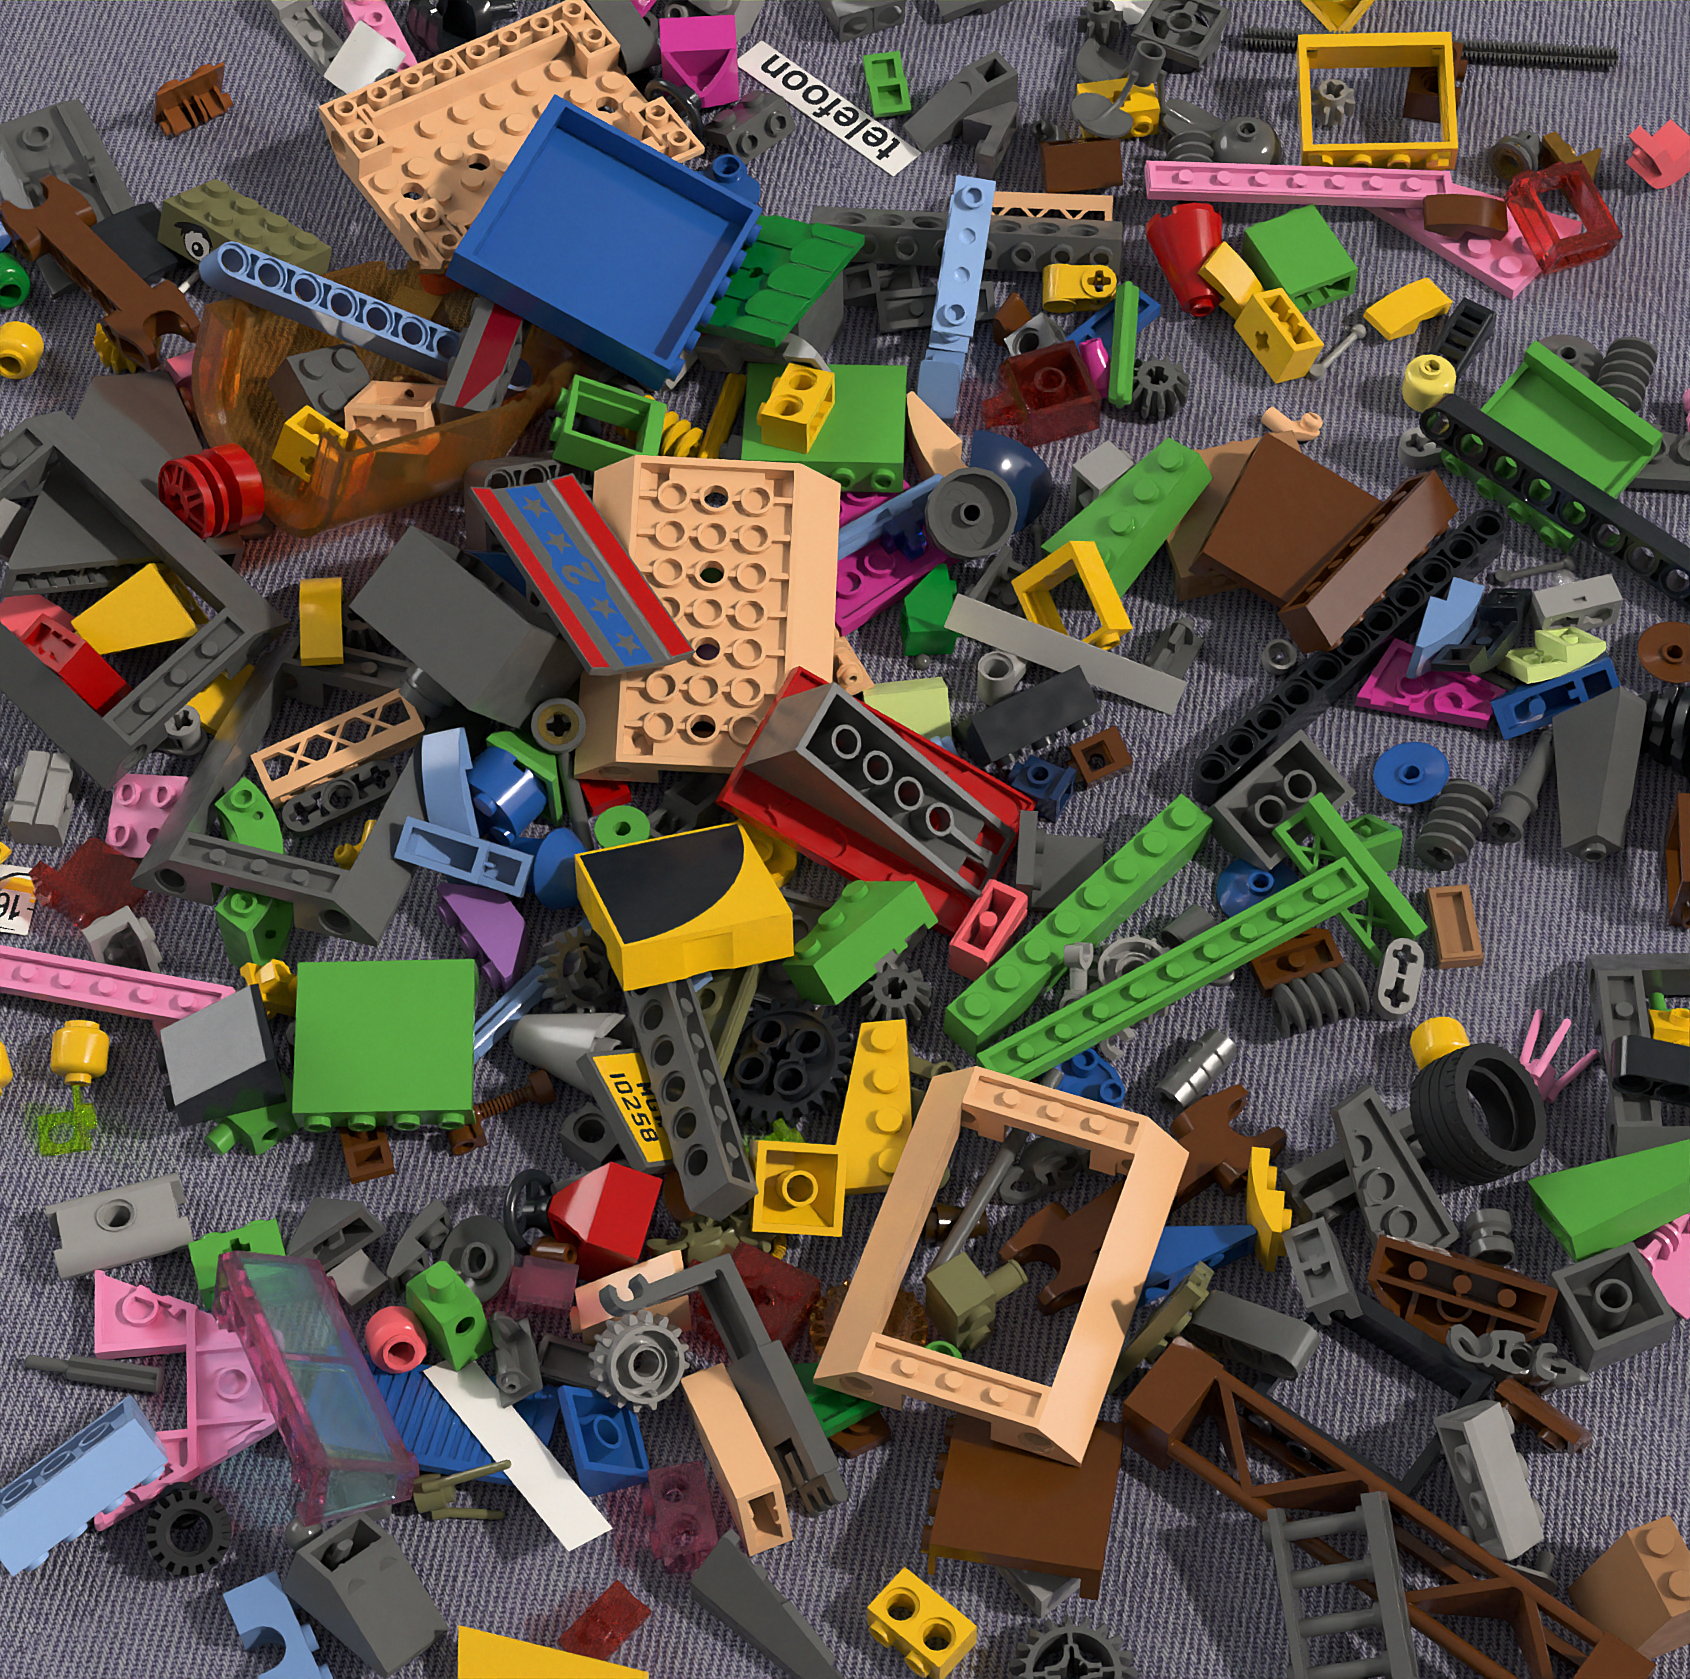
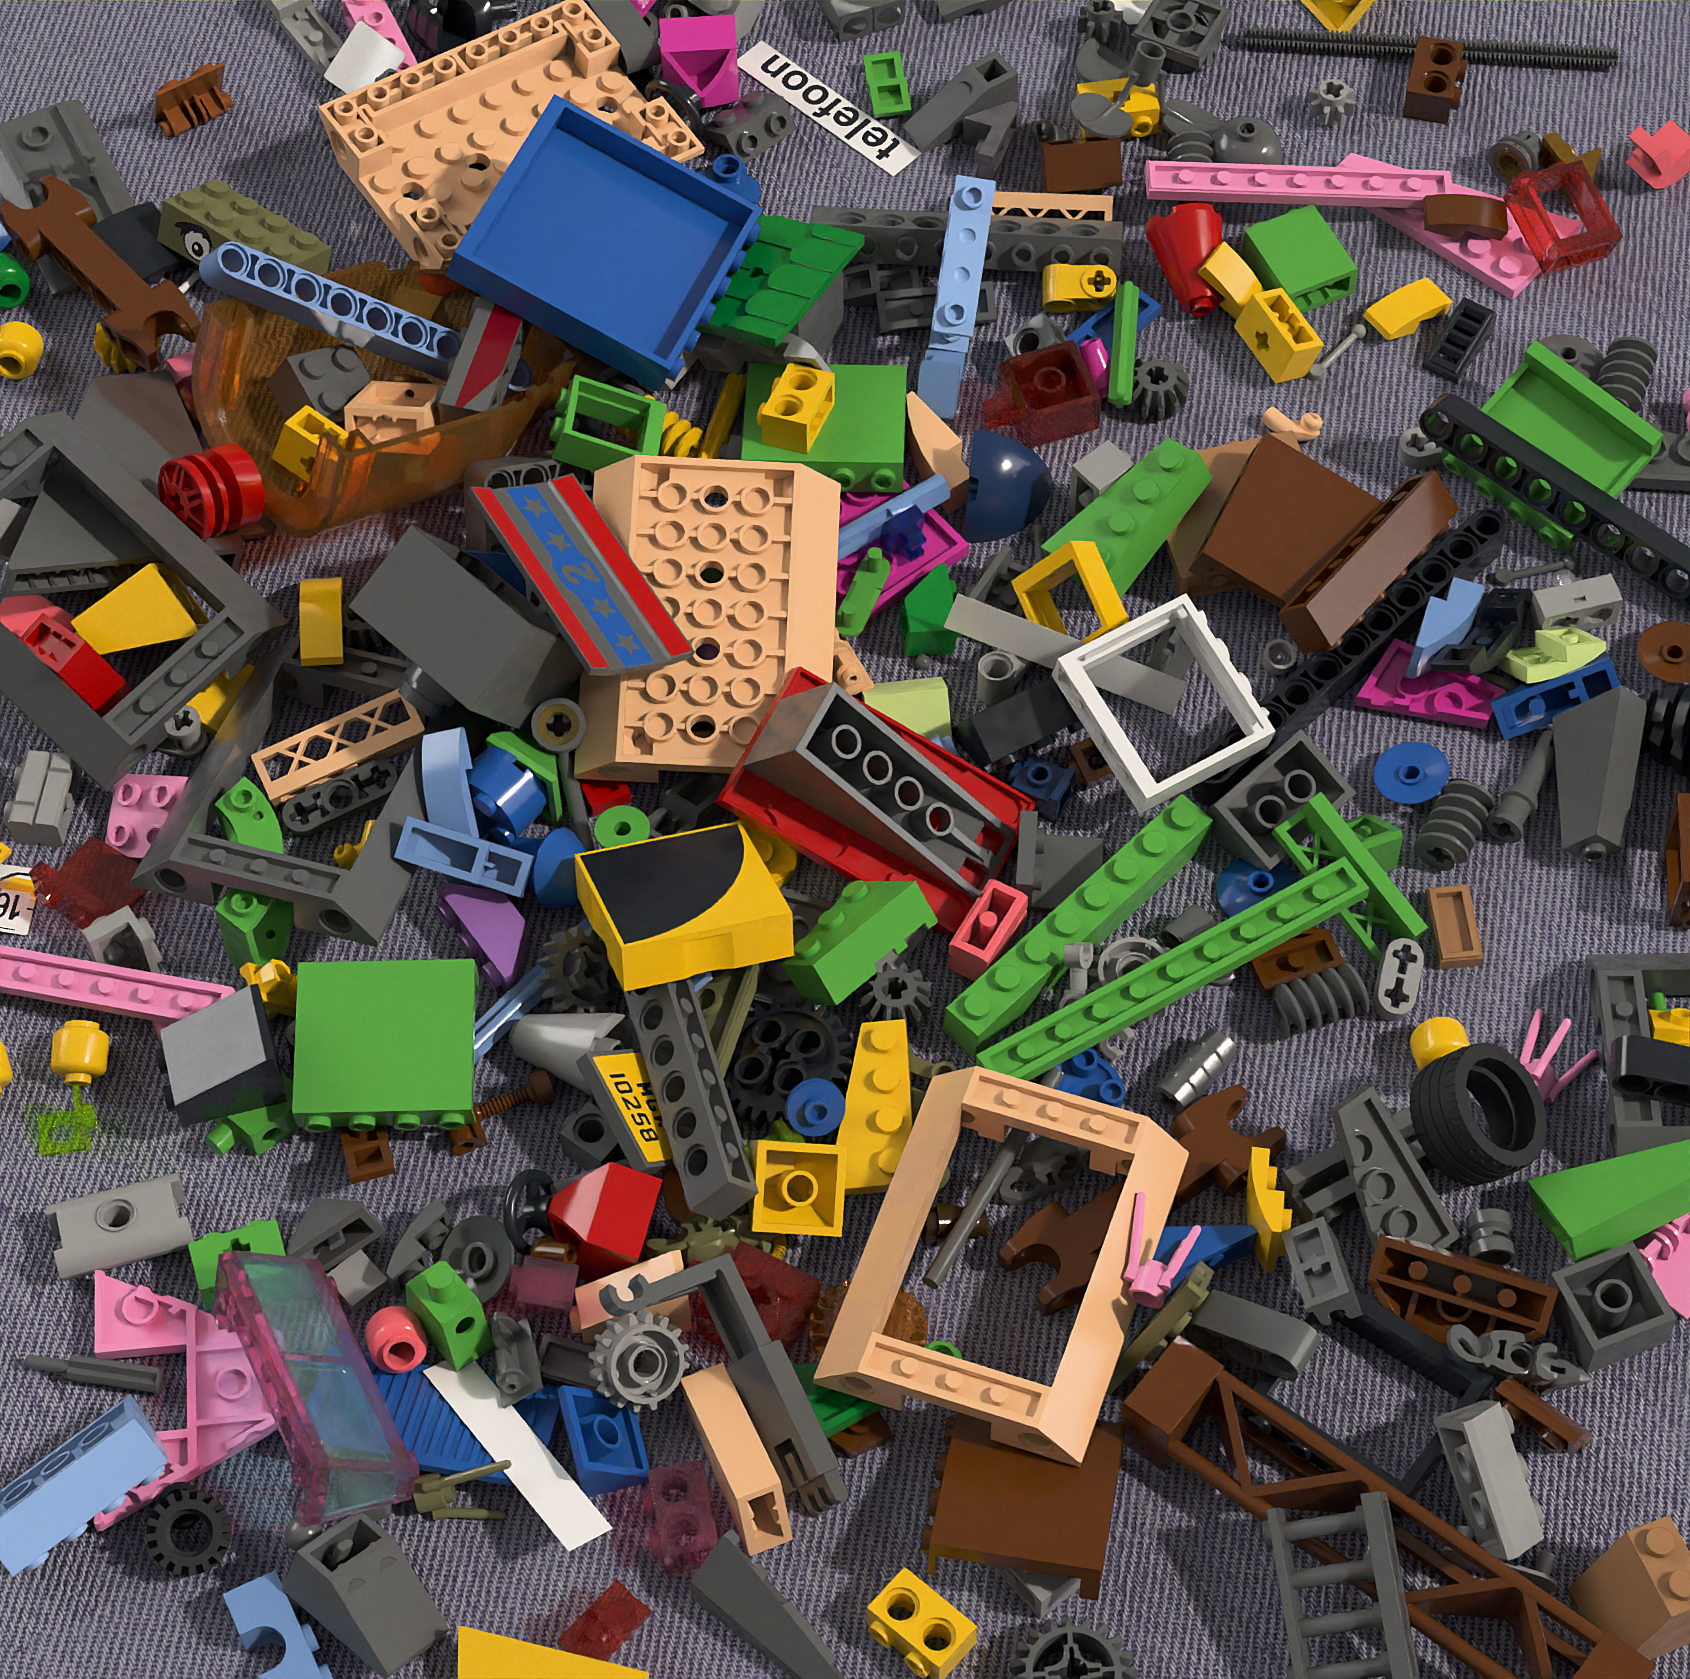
(815, 1107): none -> blue piece
(862, 594): none -> bright green piece
(946, 519): dark grey wheel -> none
(964, 1301): olive brick -> none
(1009, 318): reddish brown slope -> none
(1109, 737): none -> white window
(1154, 1279): none -> bright pink plant
(1379, 51): yellow window -> none
(1426, 380): light yellow head -> none

